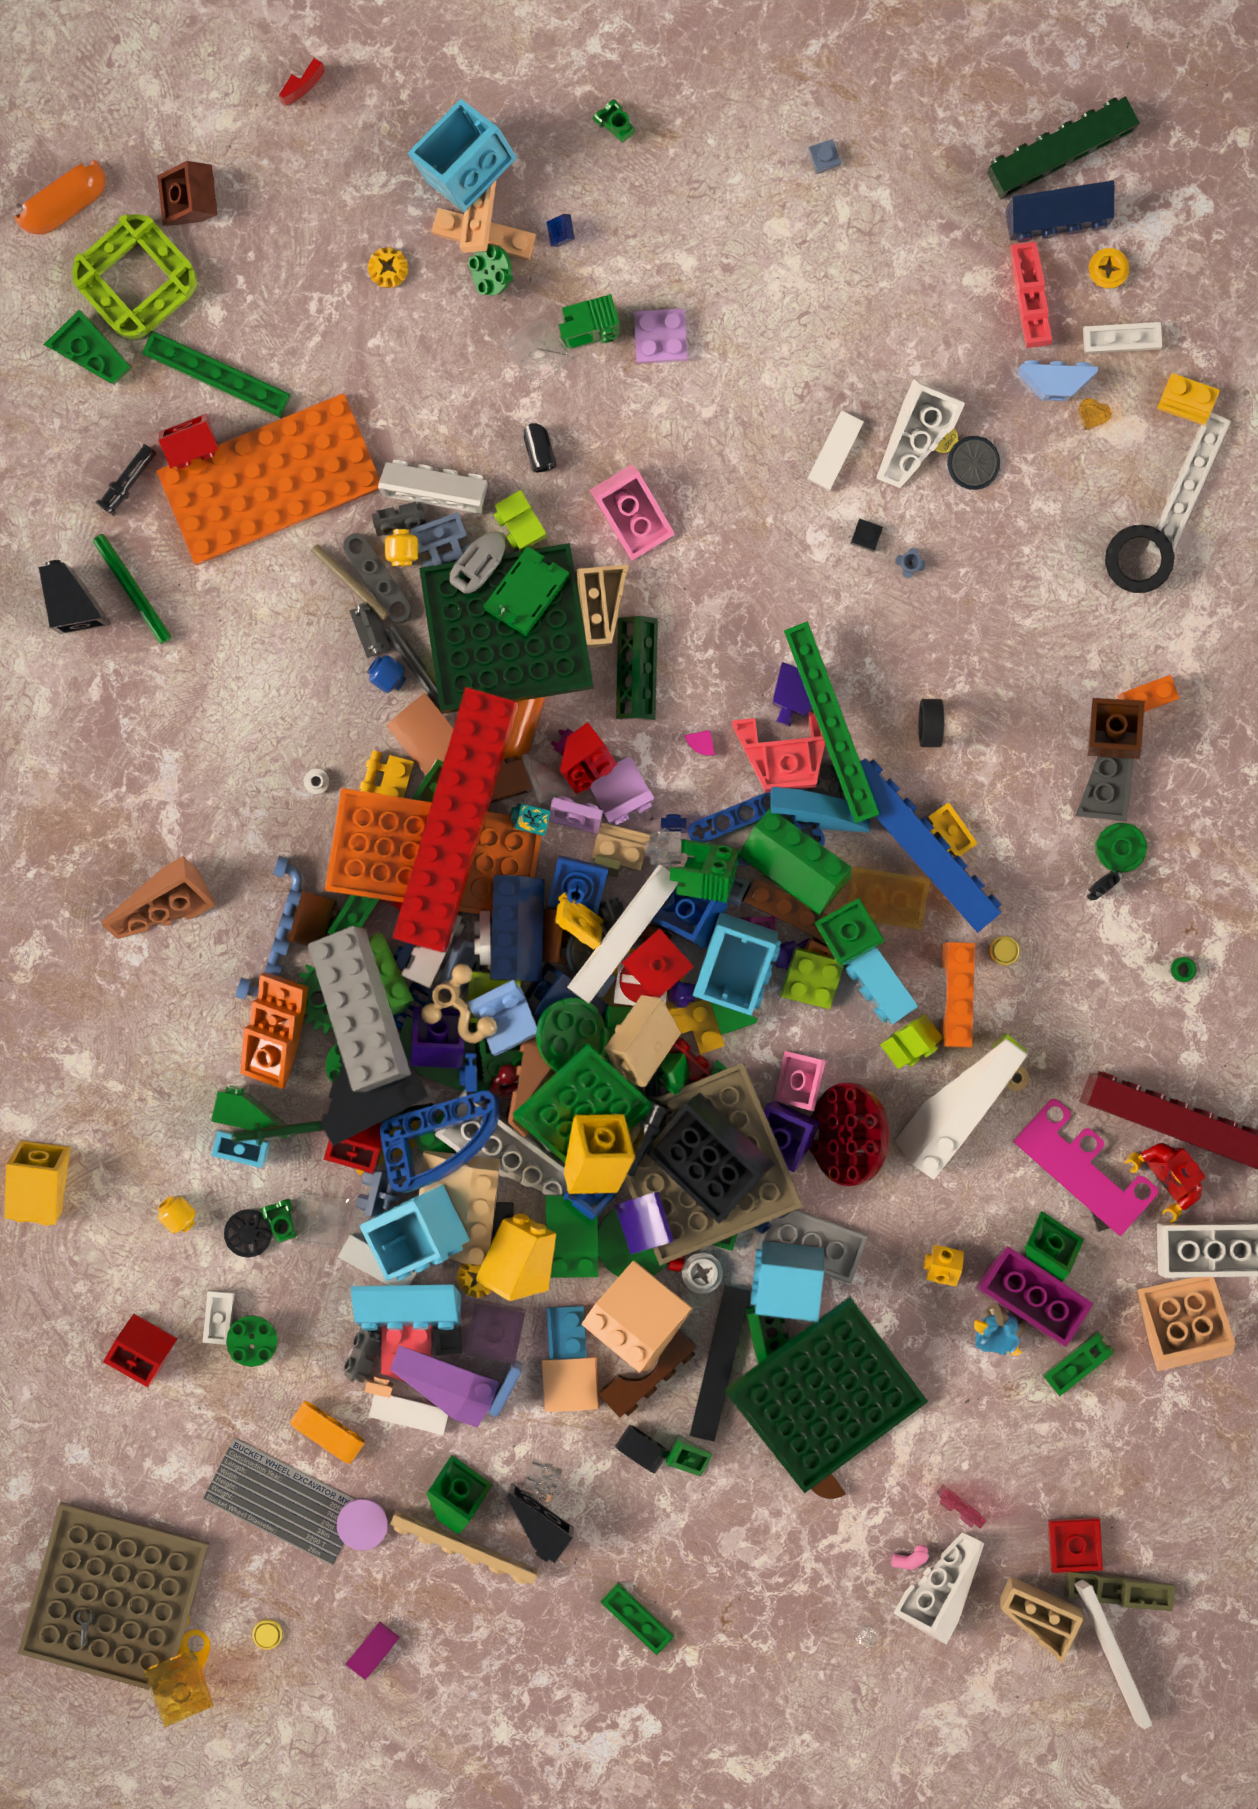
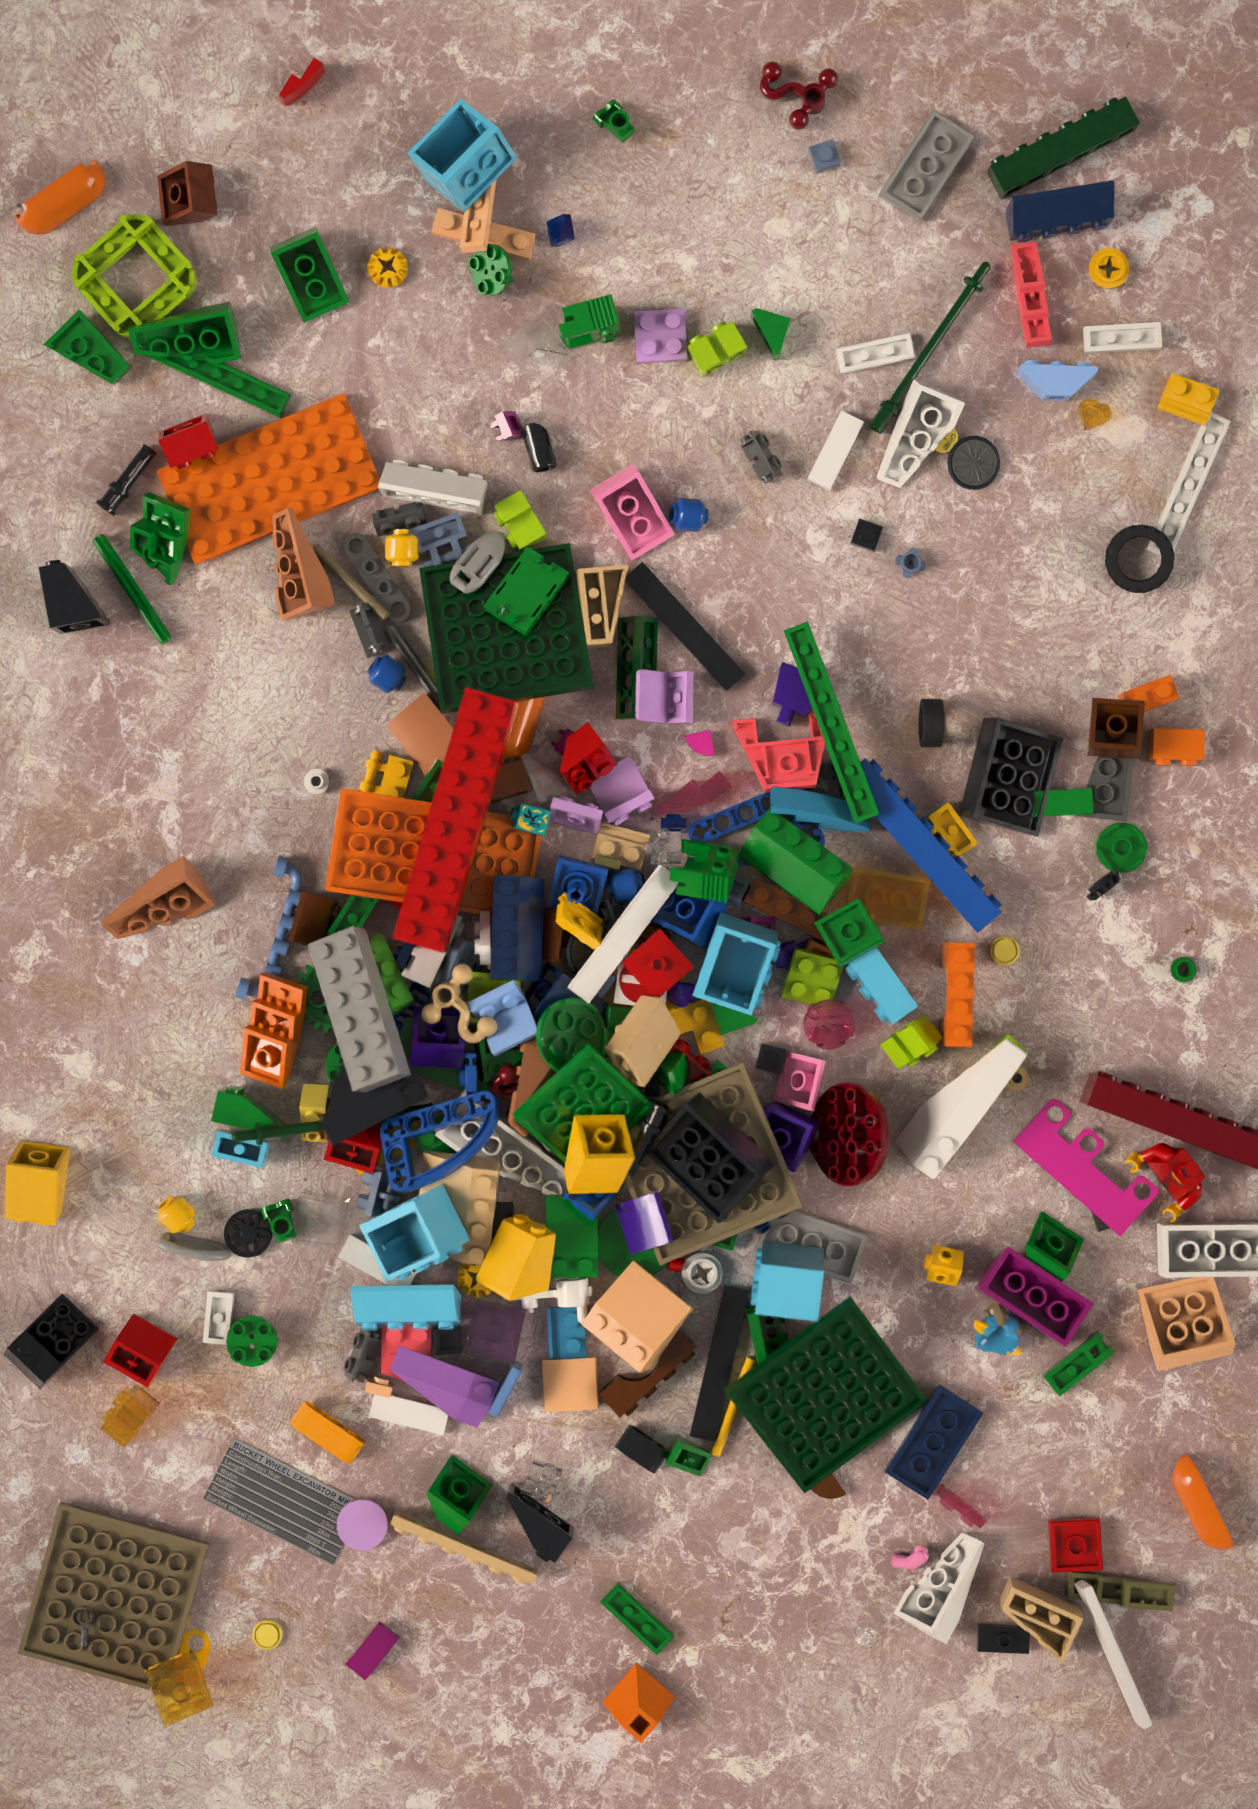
(50, 1341): none -> black slope
(129, 1415): none -> clear yellow brick
(161, 535): none -> green slope
(192, 1247): none -> light grey piece
(197, 334): none -> green wedge
(302, 580): none -> nougat wedge
(309, 274): none -> green slope
(312, 1106): none -> light yellow slope
(509, 425): none -> magenta tile
(570, 1293): none -> white piece
(625, 884): none -> blue head
(638, 1702): none -> orange slope
(664, 697): none -> lavender bracket
(684, 626): none -> black tile
(688, 514): none -> blue head
(693, 796): none -> clear pink slope
(717, 348): none -> lime brick
(729, 1415): none -> yellow bar
(768, 464): none -> dark grey hinge
(770, 1058): none -> black plate
(772, 329): none -> green slope
(799, 118): none -> dark red piece
(827, 1010): none -> clear pink plate
(875, 353): none -> white tile
(890, 407): none -> dark green bar
(927, 166): none -> light grey tile
(933, 1442): none -> dark blue plate
(1002, 1639): none -> black plate
(1006, 771): none -> black slope
(1065, 802): none -> green tile
(1176, 746): none -> orange brick
(1200, 1505): none -> orange brick

